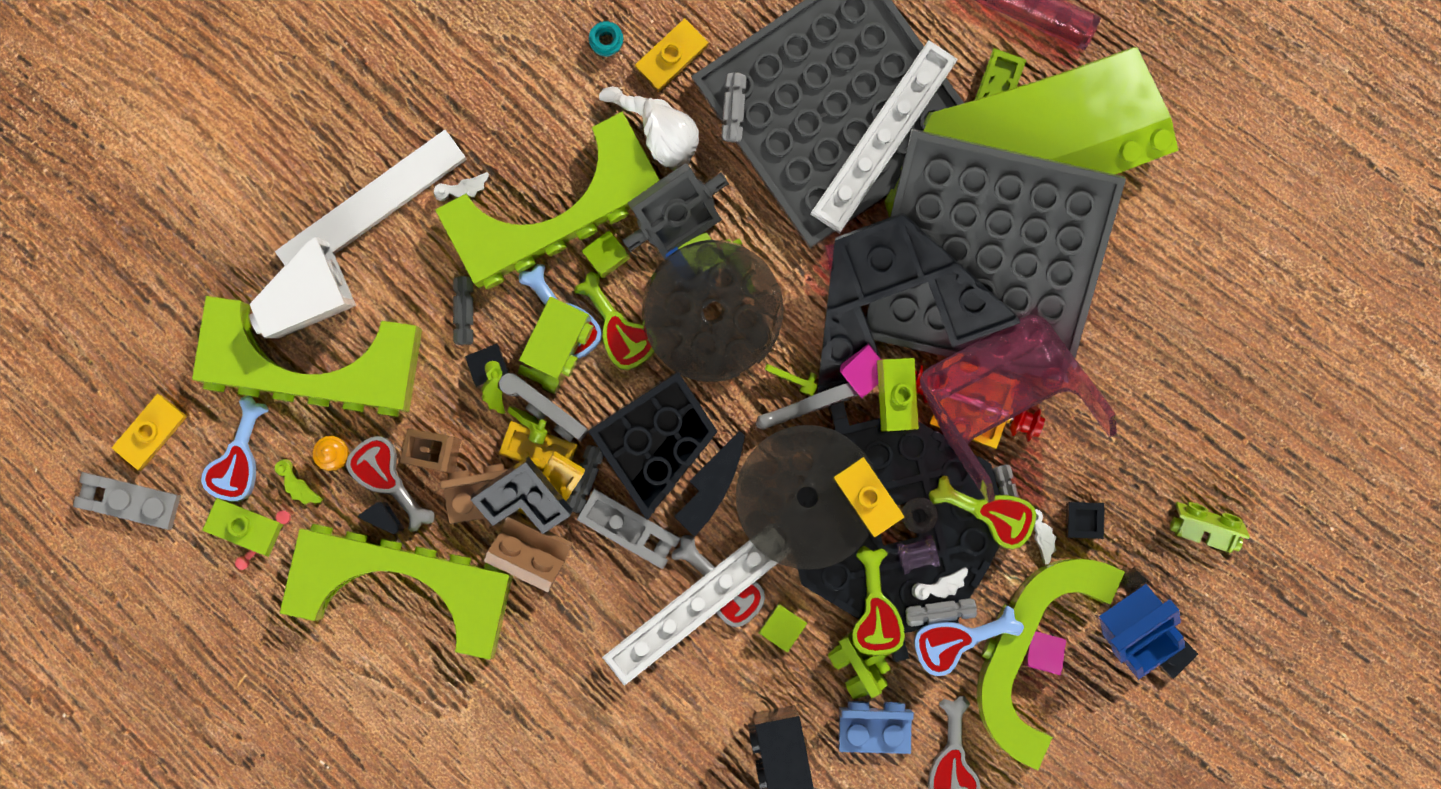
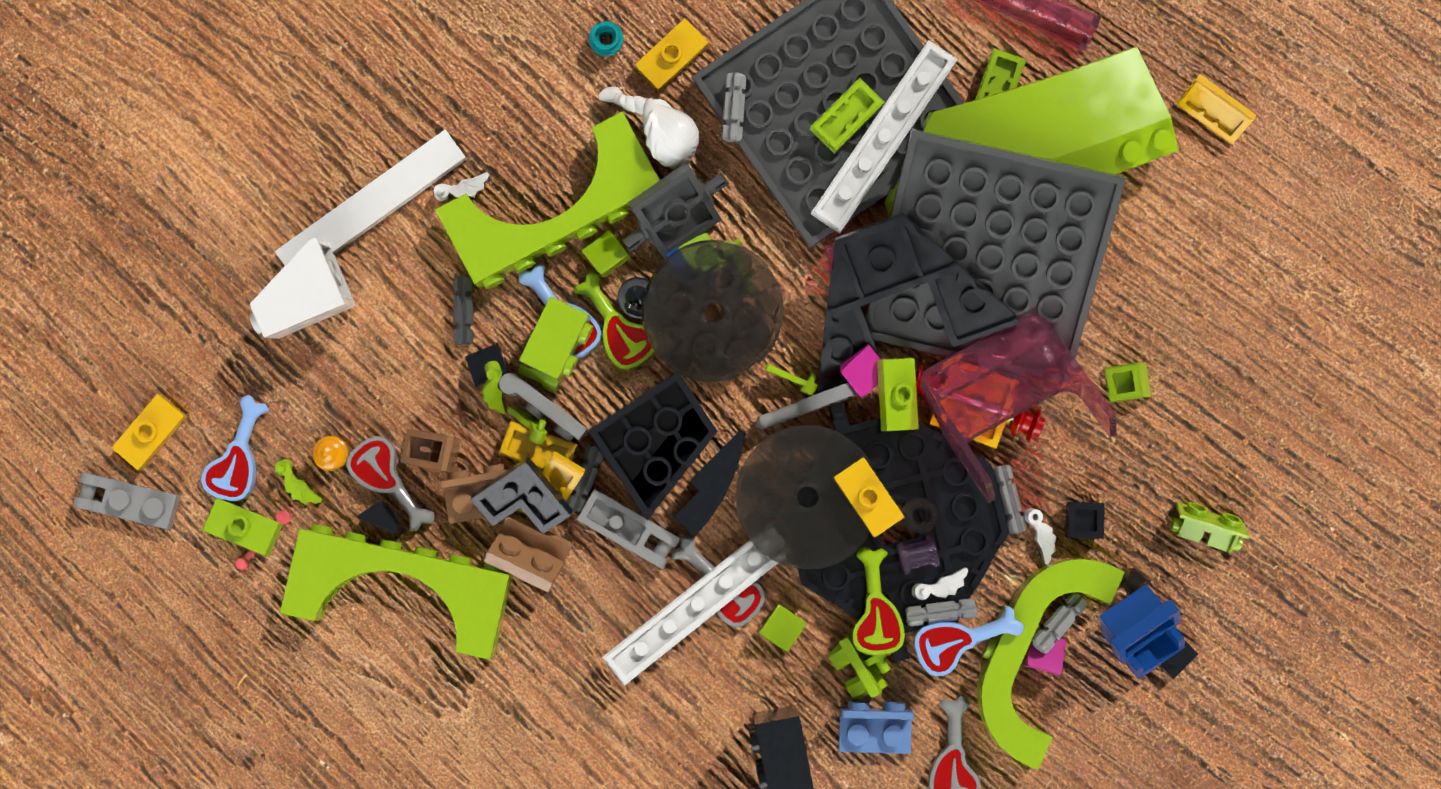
(232, 358): lime arch -> none
(631, 296): none -> black hat
(846, 115): none -> lime plate
(1007, 516): lime piece -> none
(1059, 622): none -> light grey axle
(1127, 382): none -> lime slope
(1216, 109): none -> yellow plate

